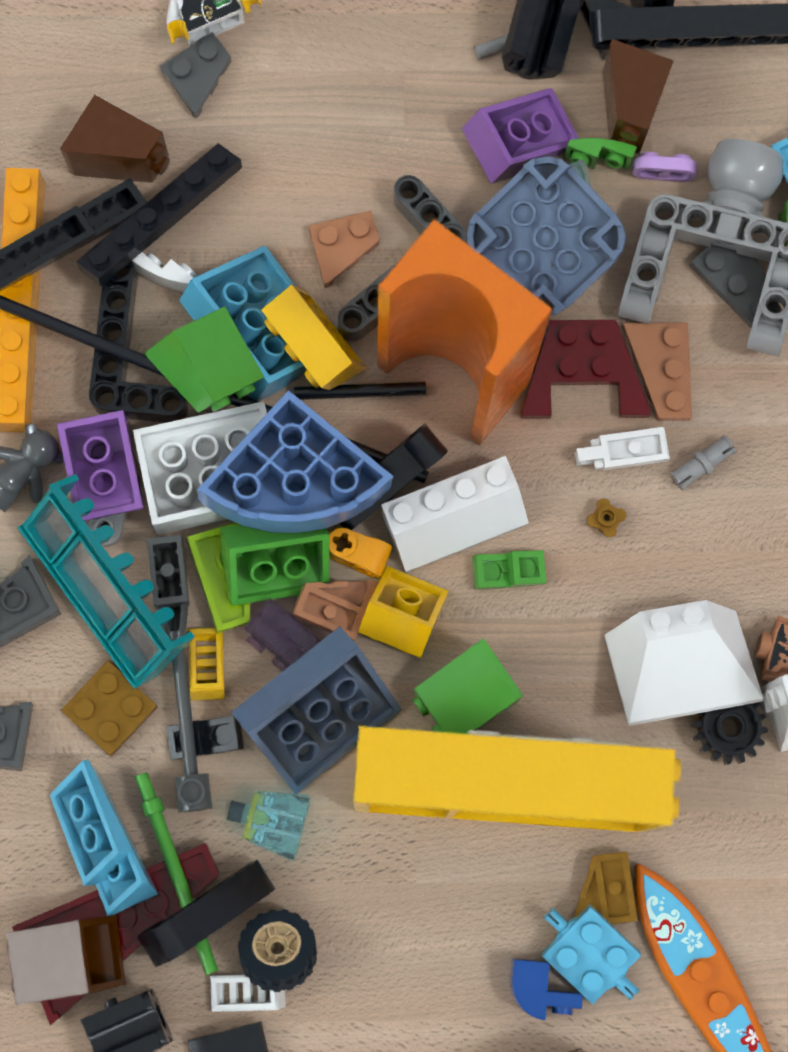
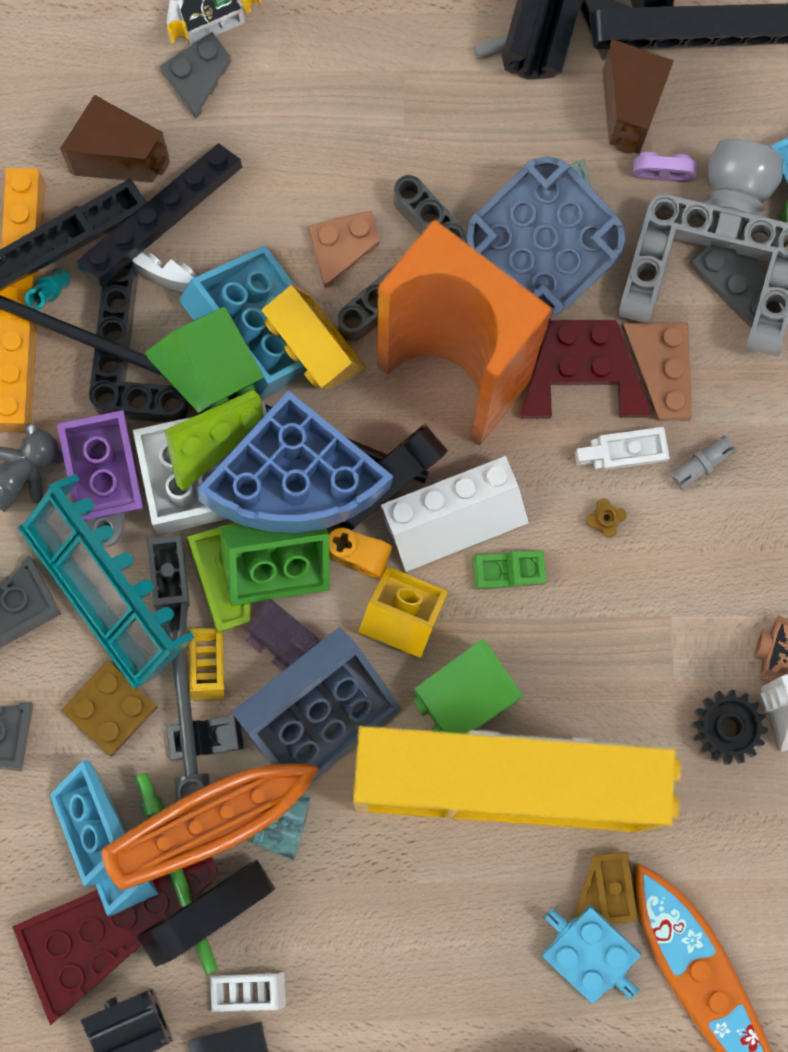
(47, 288): none -> teal pin
(66, 959): slope -> none
(206, 823): none -> orange piece
(210, 436): none -> lime wing
(280, 931): black wheel -> none
(334, 605): nougat wing -> none
(361, 390): black bar -> none
(518, 131): medium lavender slope -> none
(531, 990): blue brick -> none
(613, 152): bright green slope -> none
(681, 662): white slope -> none

